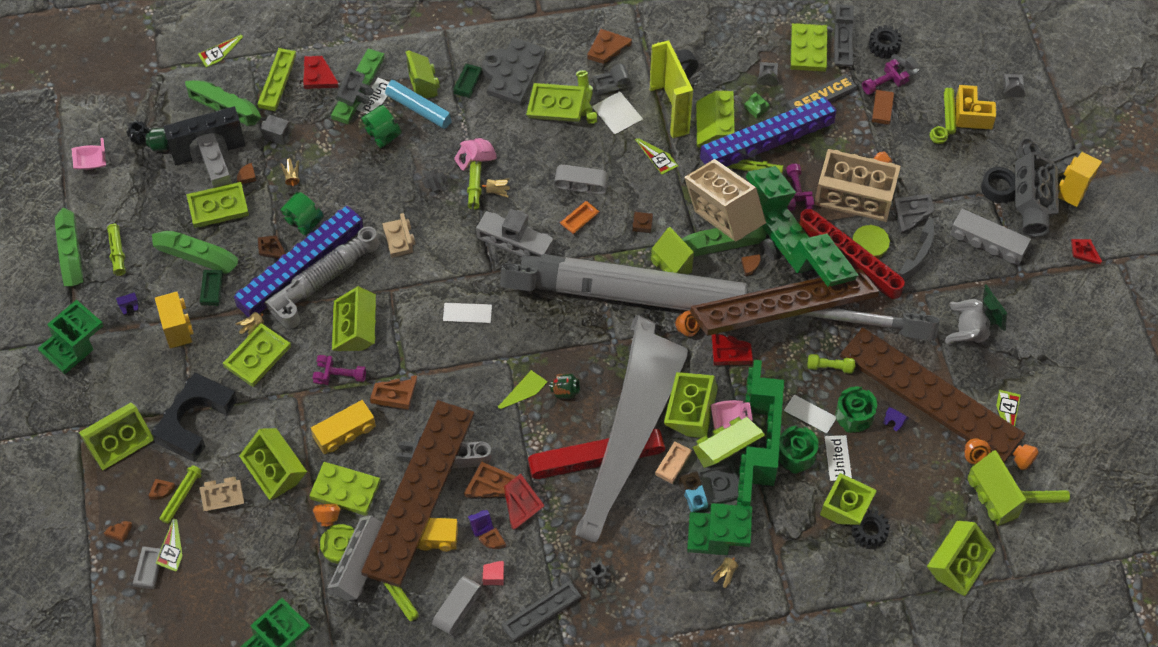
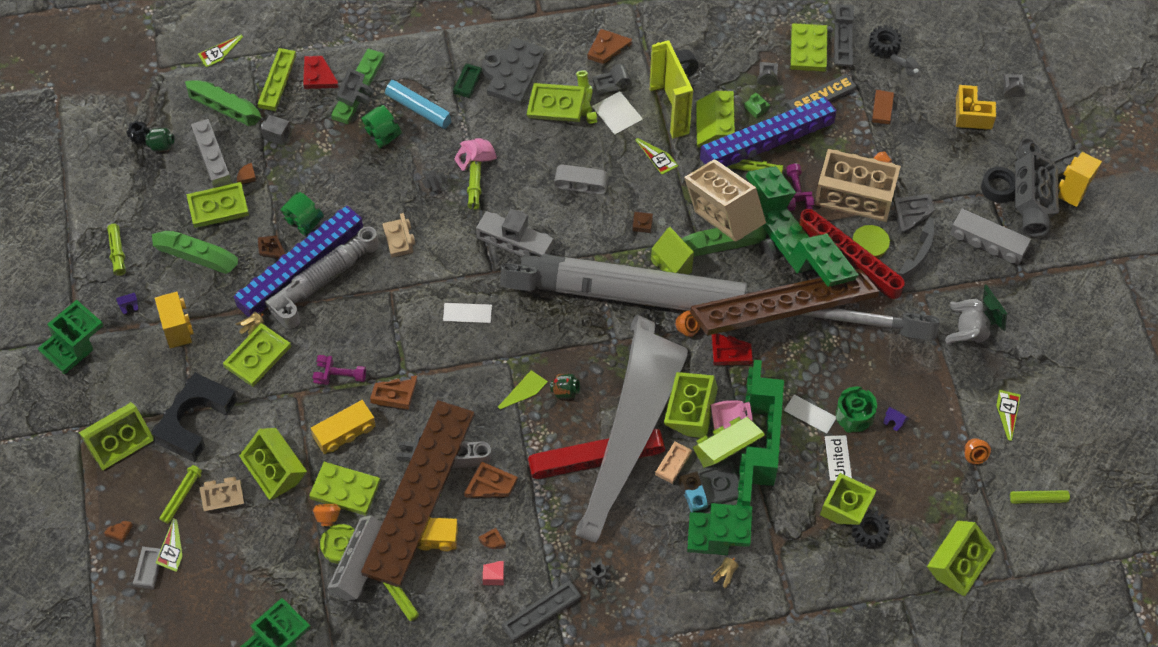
(68, 247): bright green brick -> none
(89, 157): bright pink piece -> none
(161, 489): dark orange tile -> none
(184, 132): black arch -> none
(211, 287): dark green tile -> none
(291, 175): pearl gold piece -> none
(354, 320): lime slope -> none
(377, 98): white sticker -> none
(422, 75): lime slope -> none
(457, 605): light grey beam -> none
(480, 523): dark purple tile -> none
(497, 186): pearl gold piece -> none
(521, 501): red wing -> none
(579, 217): orange tile -> none
(750, 264): dark orange tile -> none
(798, 449): green brick -> none
(846, 365): lime piece -> none
(891, 69): magenta bar -> none
(931, 393): reddish brown plate -> none
(939, 131): lime plate -> none
(950, 117): lime axle -> none
(996, 489): lime slope -> none
(1025, 456): orange cone -> none
(1085, 250): red piece -> none

